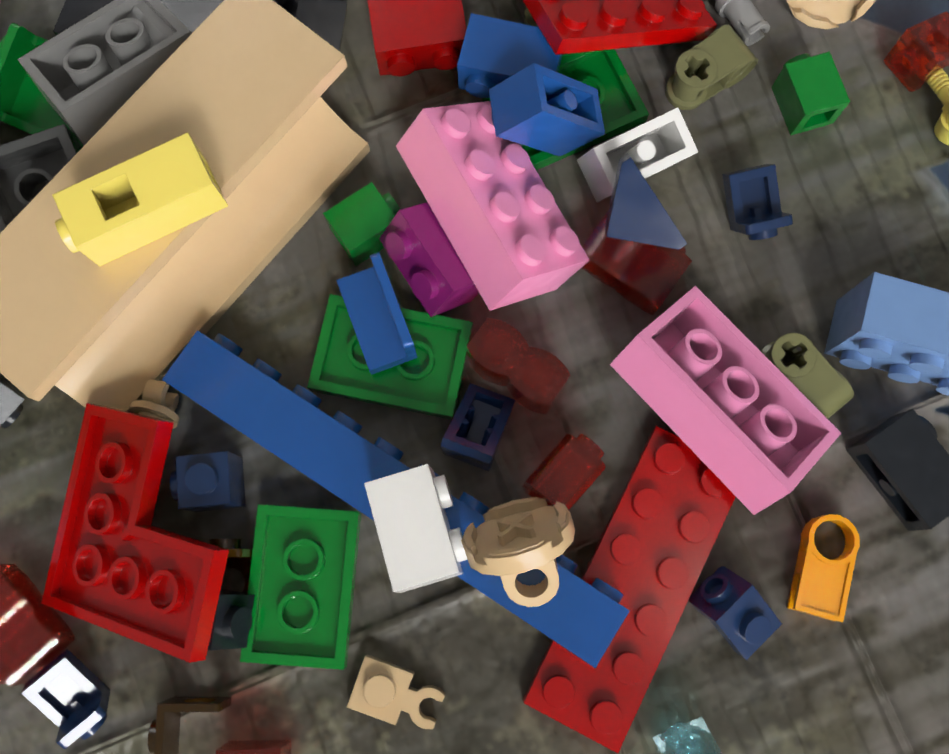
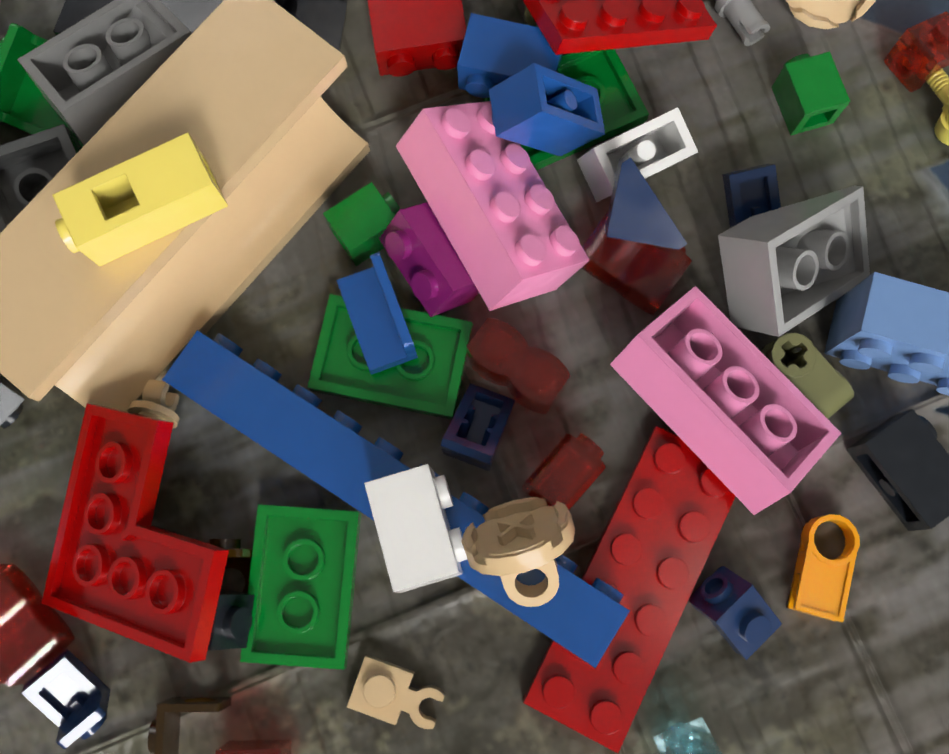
(208, 482): dark blue brick -> none
(709, 69): olive piece -> none
(794, 260): none -> light grey slope

